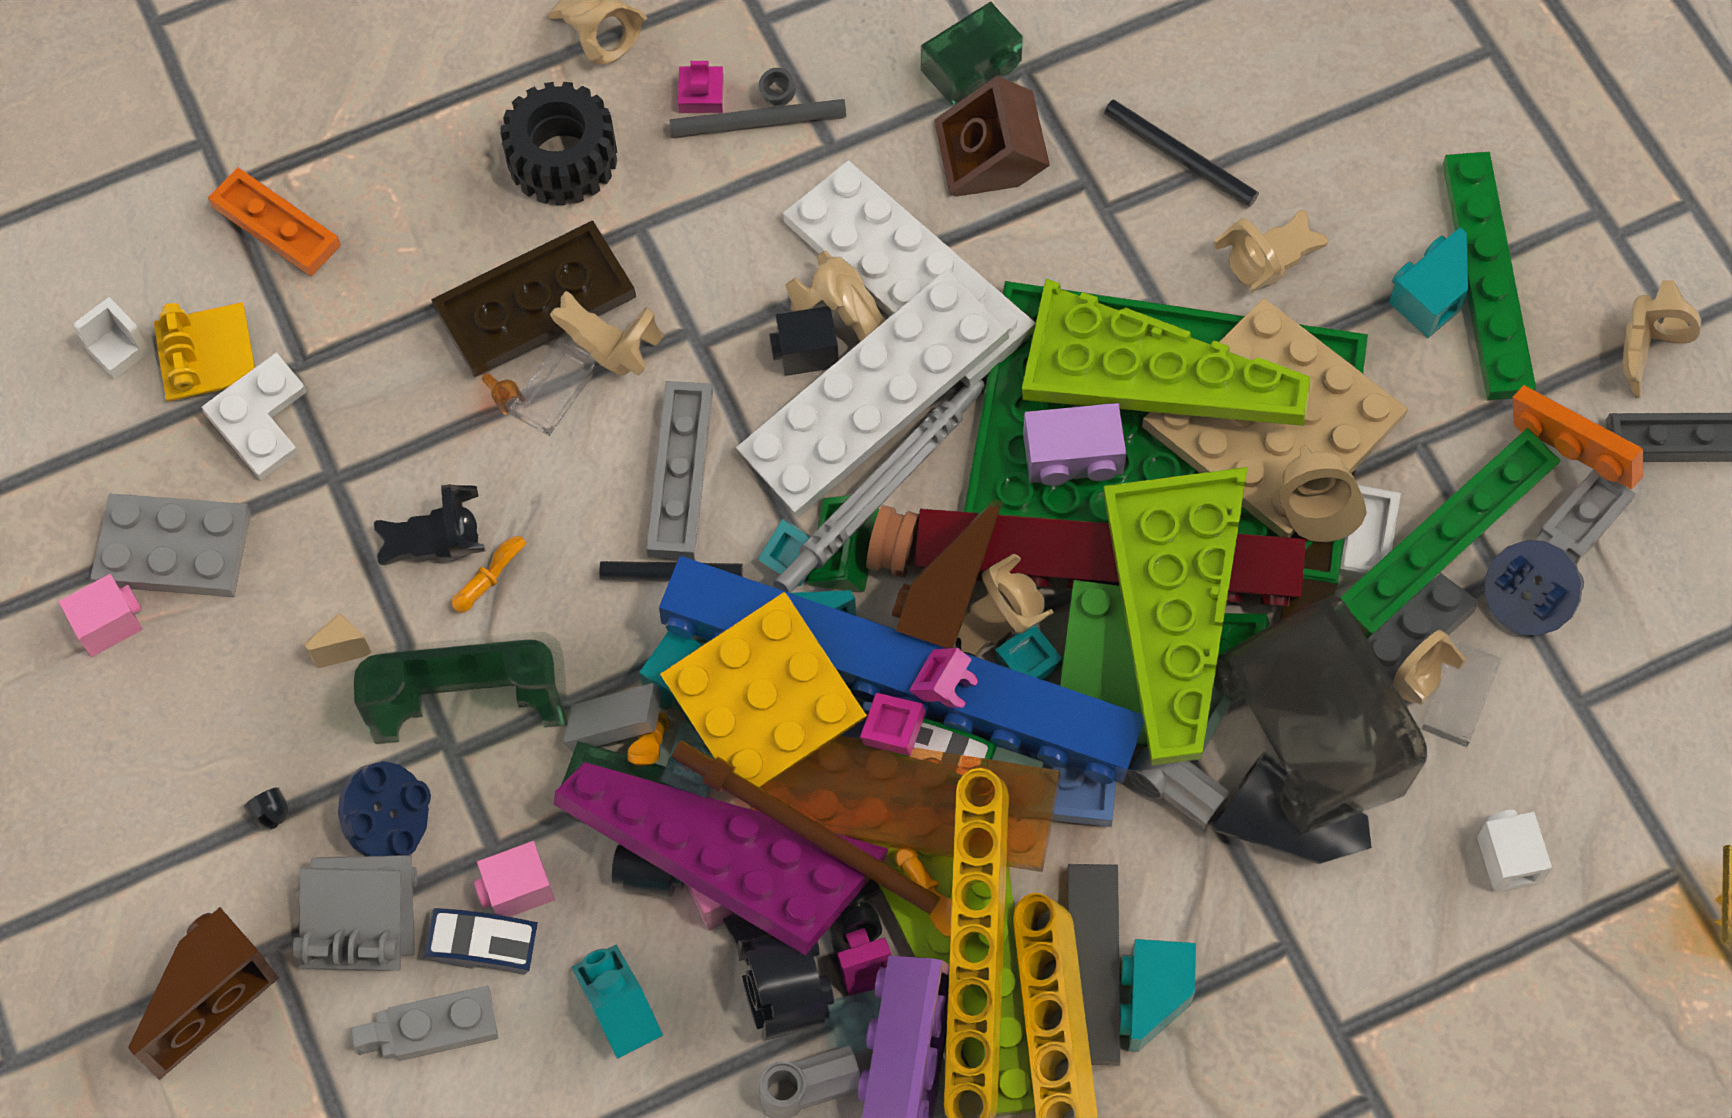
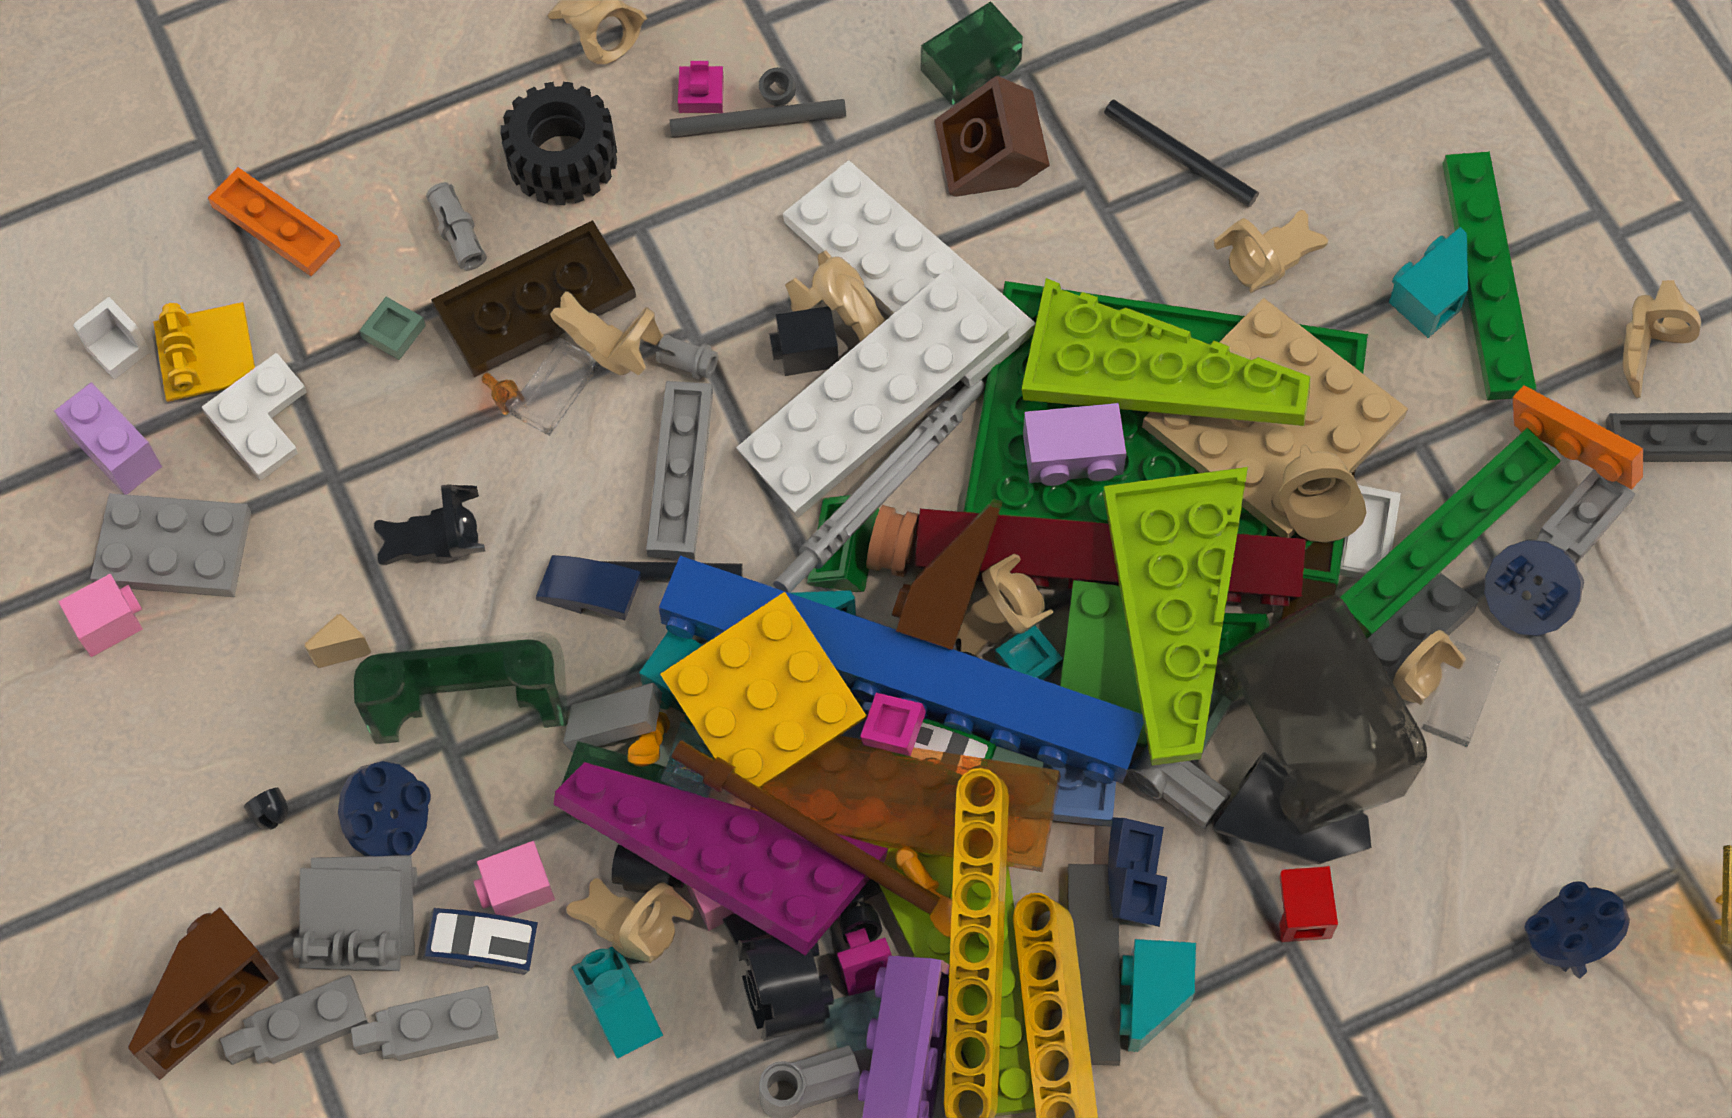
(108, 438): none -> lavender brick
(297, 1024): none -> light grey hinge
(392, 328): none -> sand green plate
(456, 226): none -> light grey pin
(485, 577): light orange piece -> none
(589, 584): none -> dark blue slope
(633, 928): none -> tan hair
(698, 360): none -> light grey pin
(783, 547): teal plate -> none
(941, 675): dark pink tile -> none
(1132, 869): none -> dark blue slope
(1307, 904): none -> red panel
(1513, 850): white brick -> none
(1578, 927): none -> dark blue plate

